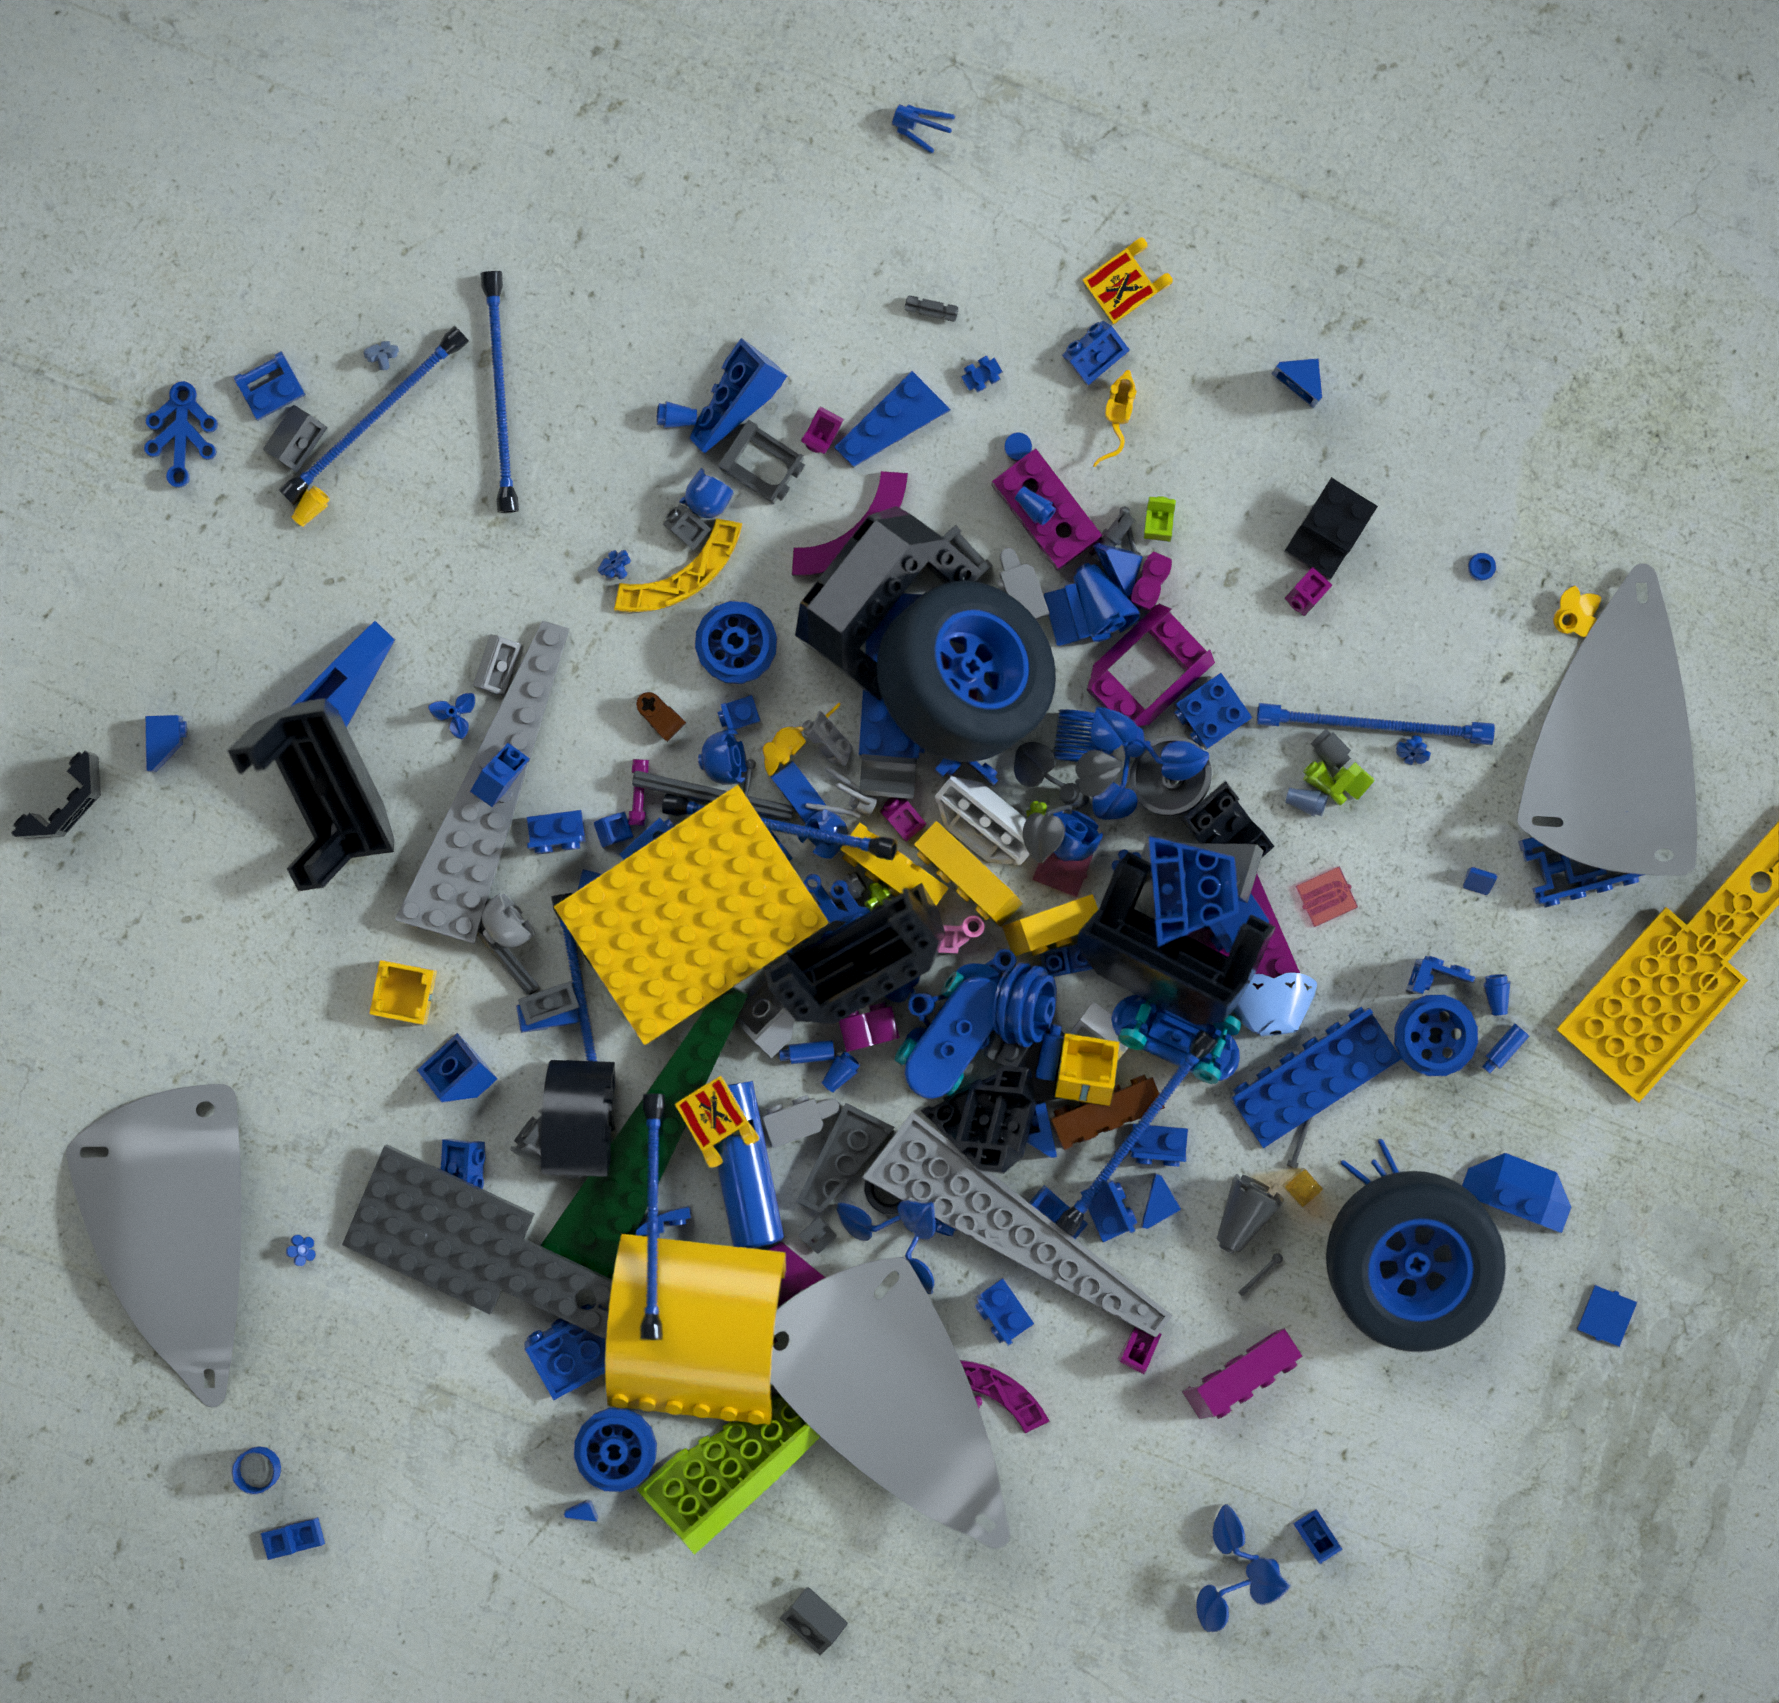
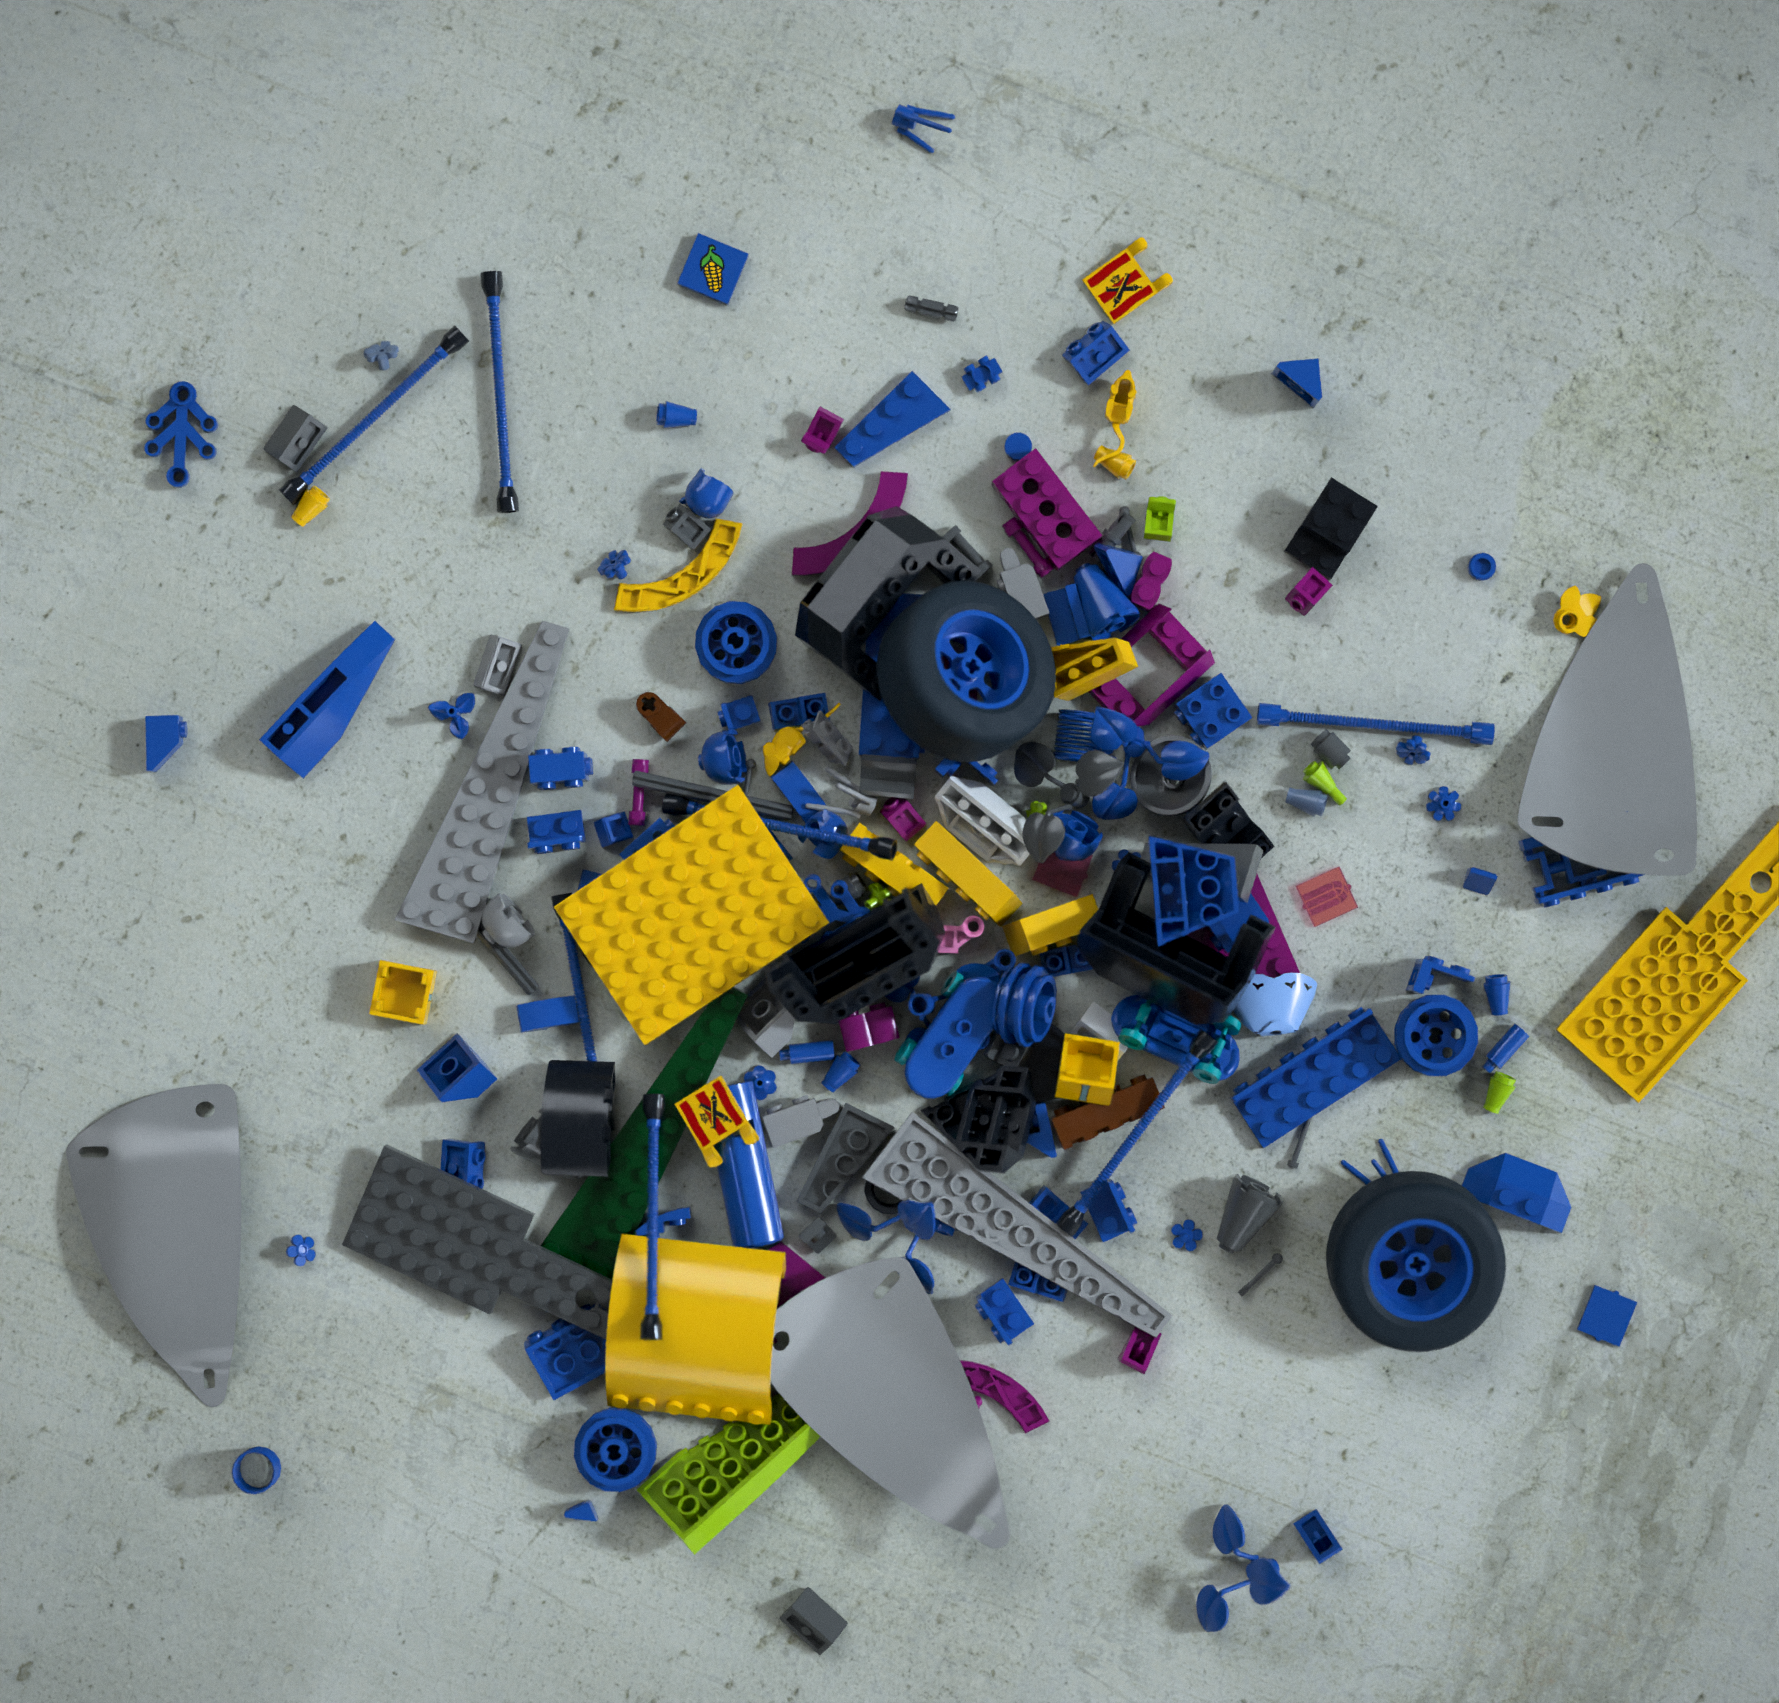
(85, 770): black slope -> none
(273, 394): blue plate -> none
(292, 1538): blue slope -> none
(326, 784): black wedge -> none
(499, 775): blue slope -> none
(548, 1003): dark grey panel -> none
(567, 767): none -> blue brick
(713, 269): none -> blue tile
(745, 386): blue wedge -> none
(766, 1076): none -> blue plant
(788, 456): dark grey panel -> none
(797, 710): none -> blue slope
(1013, 528): none -> magenta bar
(1033, 1282): none -> blue slope
(1036, 506): blue cone -> none
(1050, 1053): blue cylinder -> none
(1090, 665): none -> yellow wedge
(1119, 465): none -> yellow cone
(1159, 1204): blue slope -> none
(1161, 1144): blue bracket -> none
(1186, 1235): none -> blue plant
(1243, 1375): magenta wedge -> none
(1302, 1187): clear yellow brick -> none
(1353, 780): lime bracket -> none
(1437, 804): none -> blue plant
(1498, 1091): none -> lime cone

